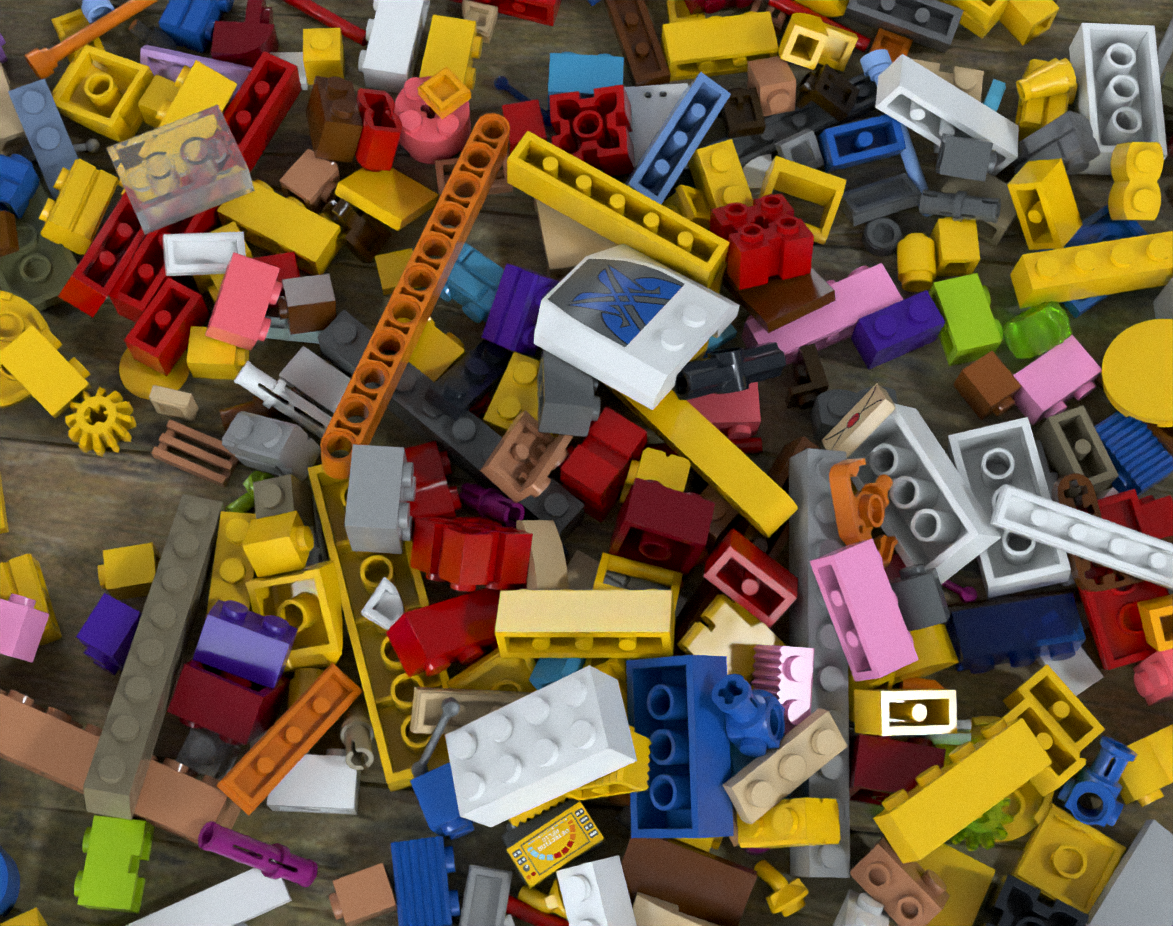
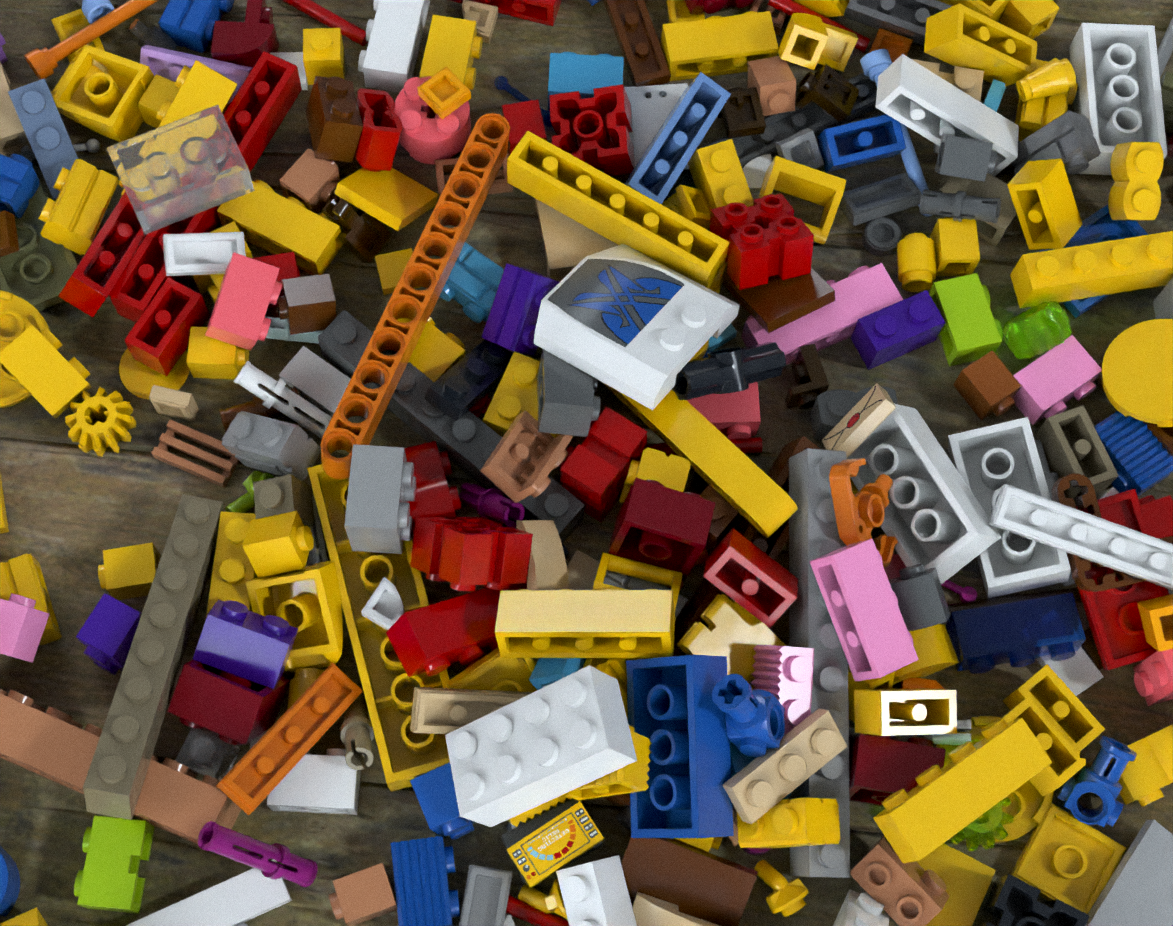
(450, 708): dark grey hinge -> none
(979, 43): none -> yellow brick

